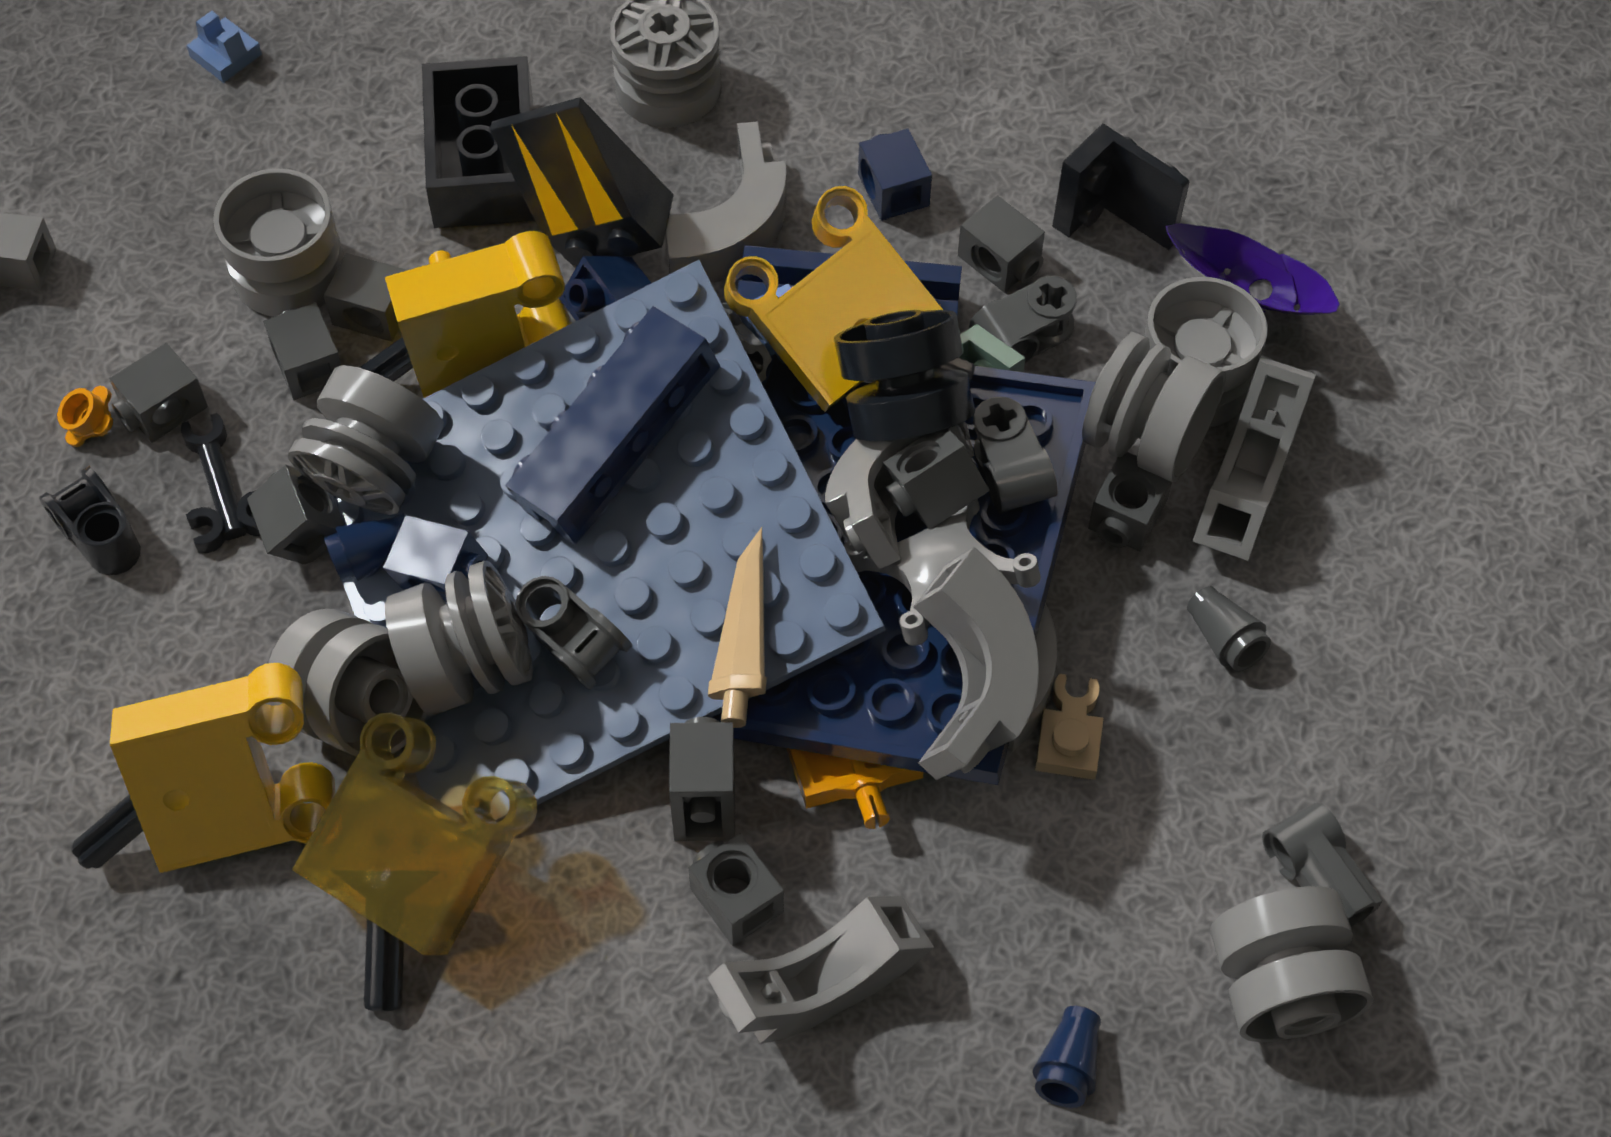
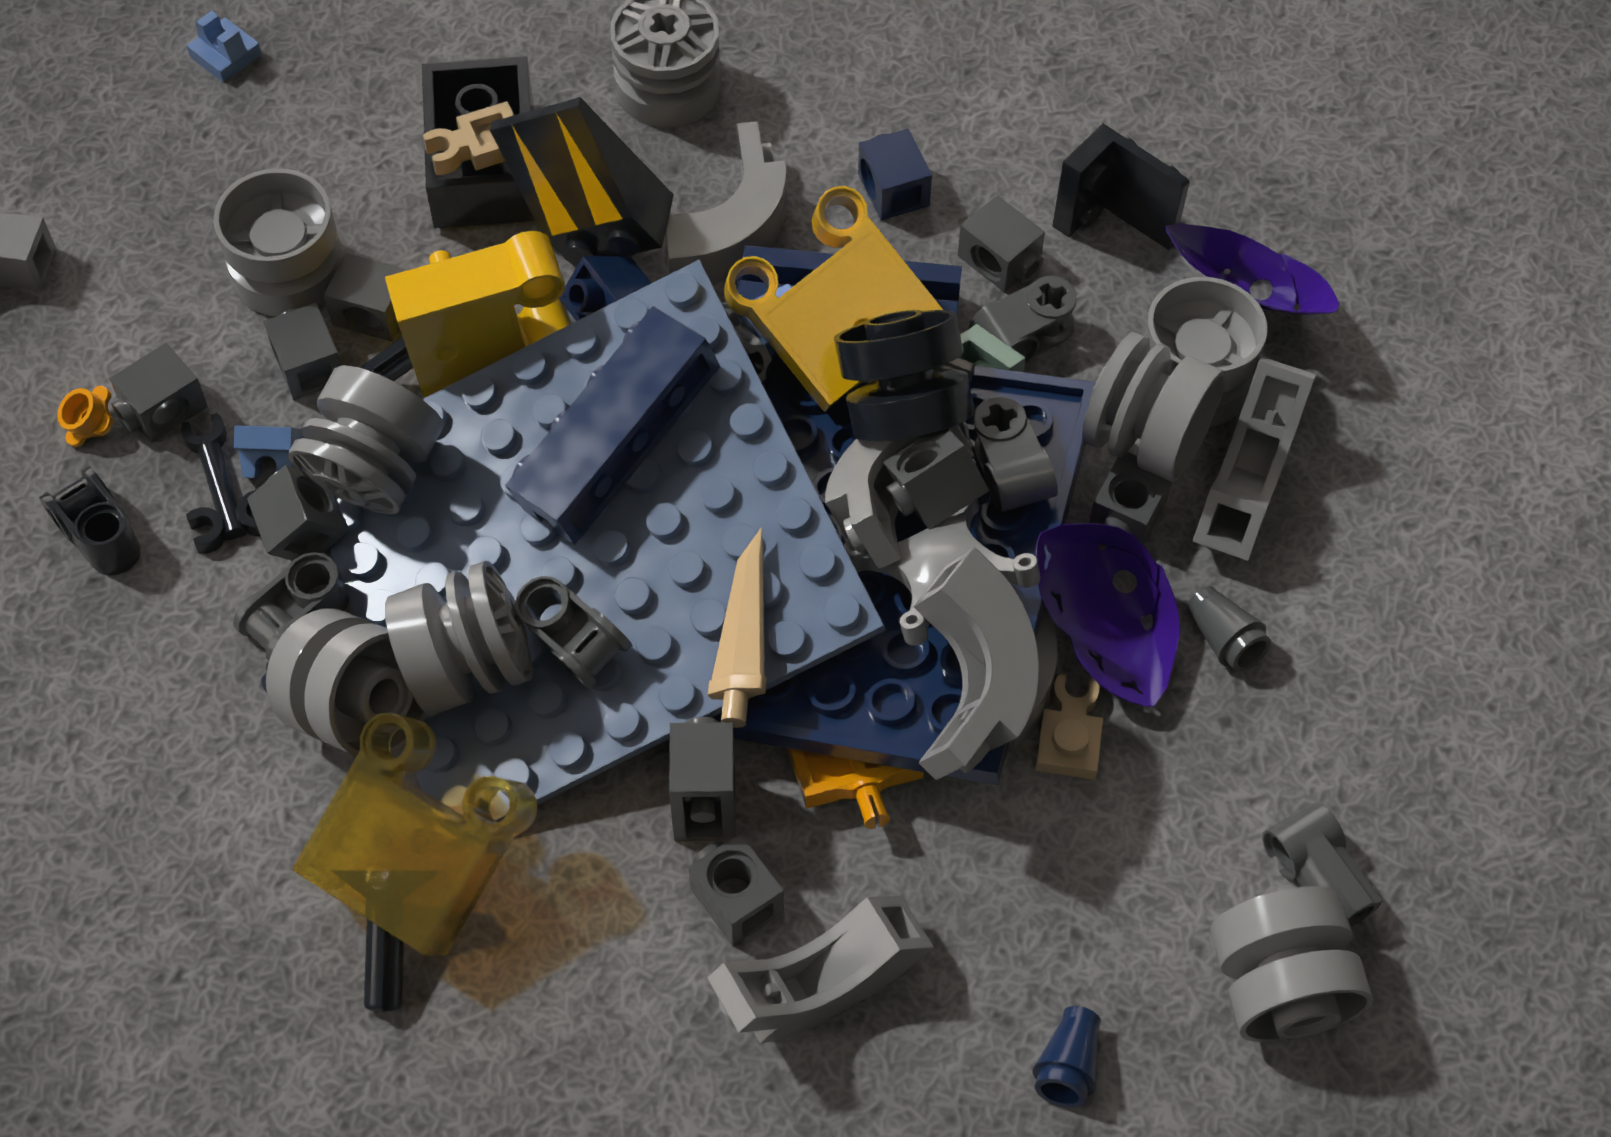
(203, 777): yellow piece -> none
(261, 442): none -> medium blue tile
(288, 599): none -> dark grey piece
(362, 546): dark blue cone -> none
(429, 552): brick -> none
(469, 142): none -> tan plate
(1106, 619): none -> dark purple piece

